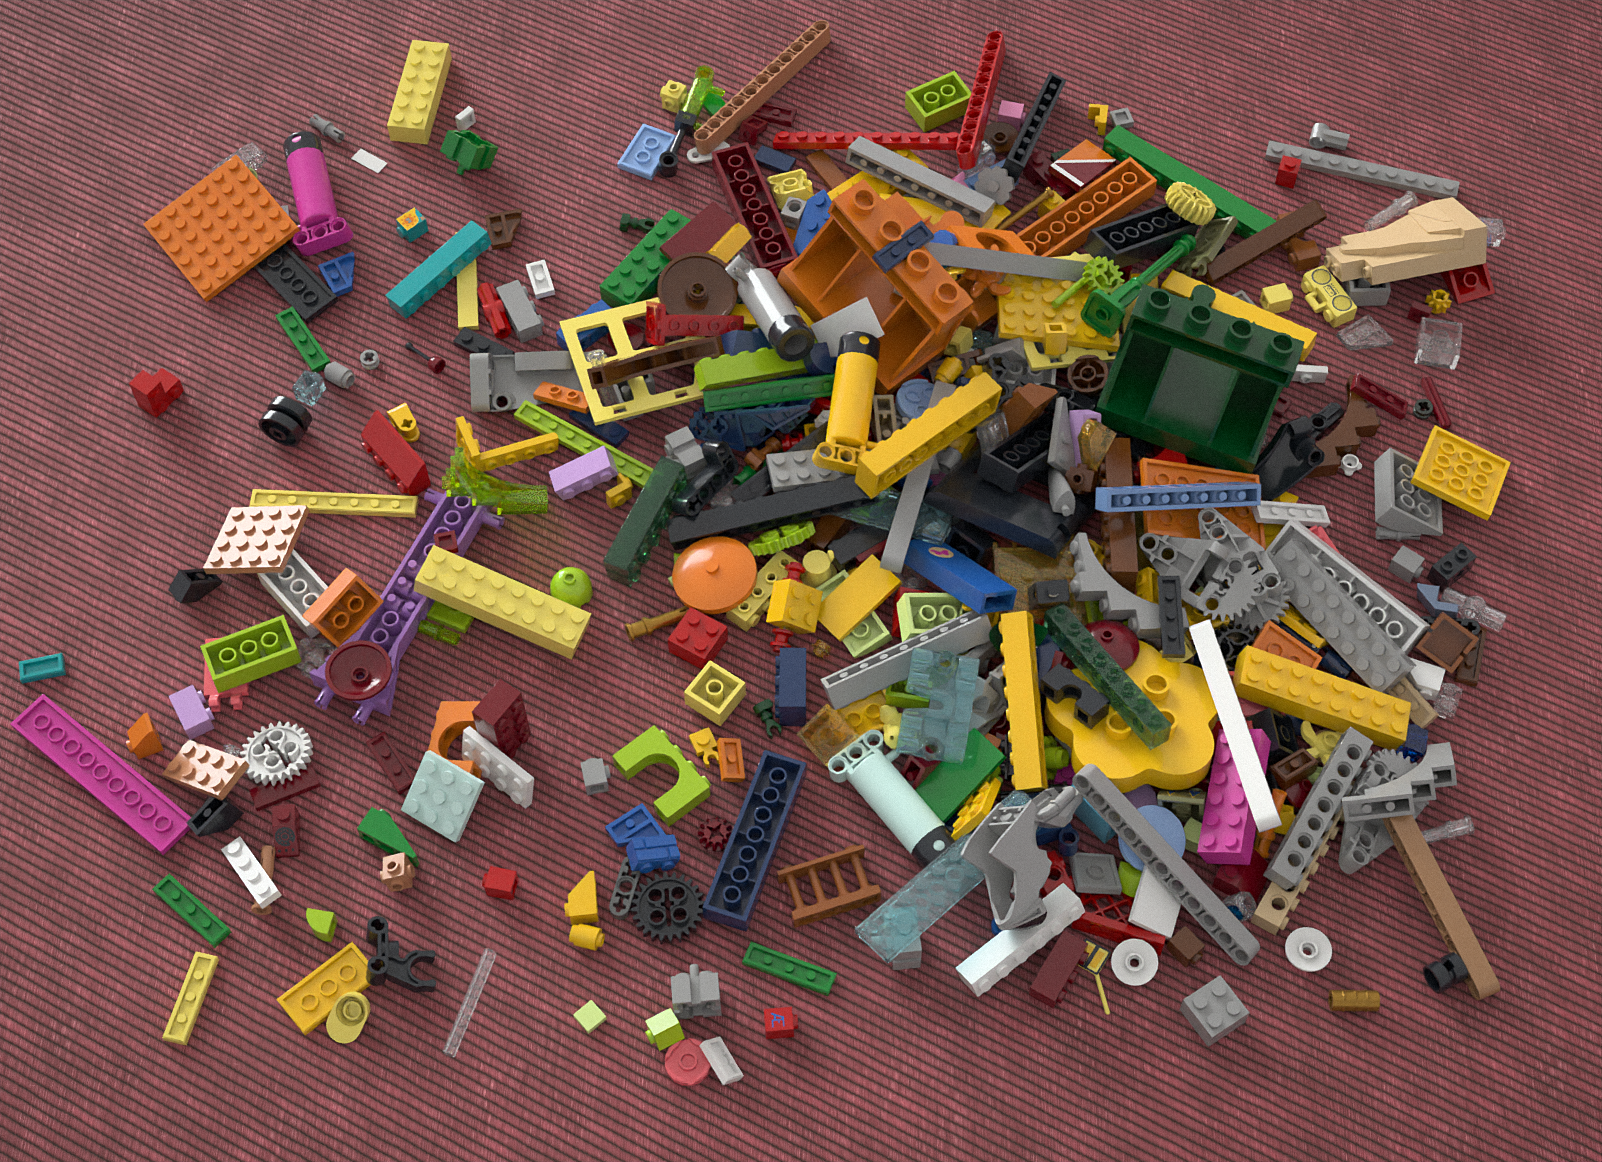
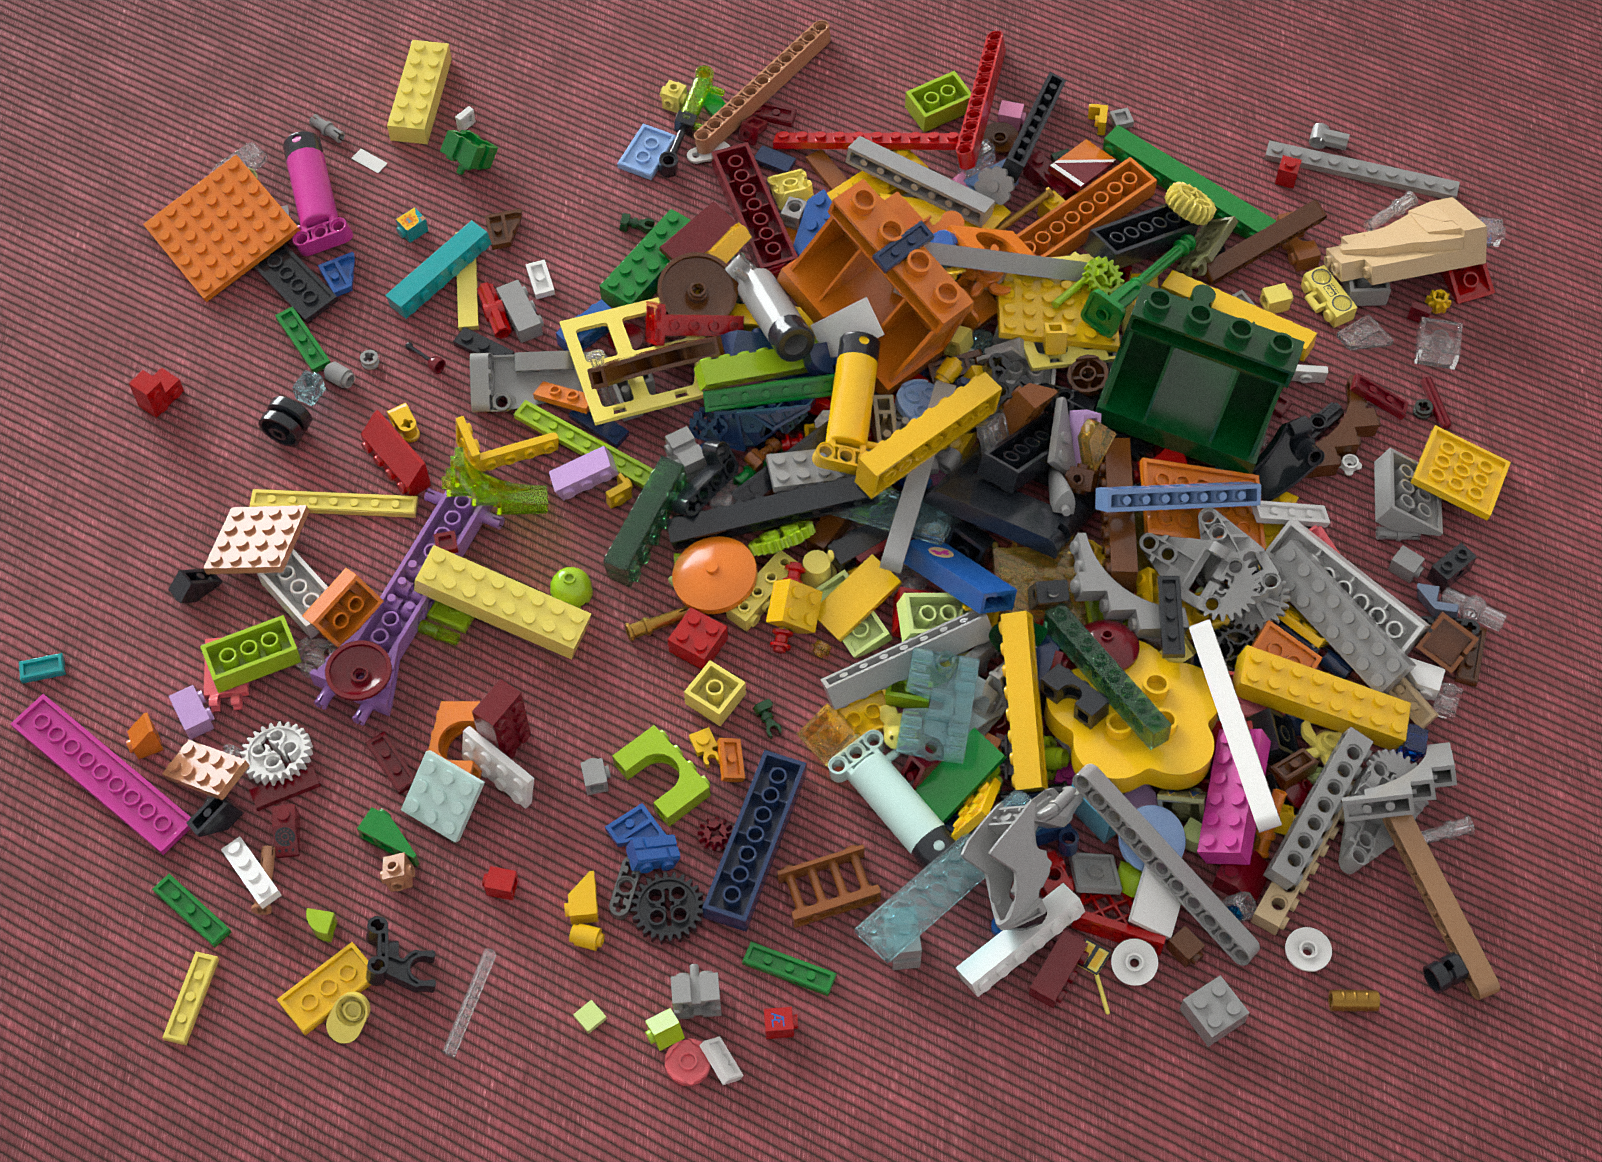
(790, 687): dark blue brick -> none

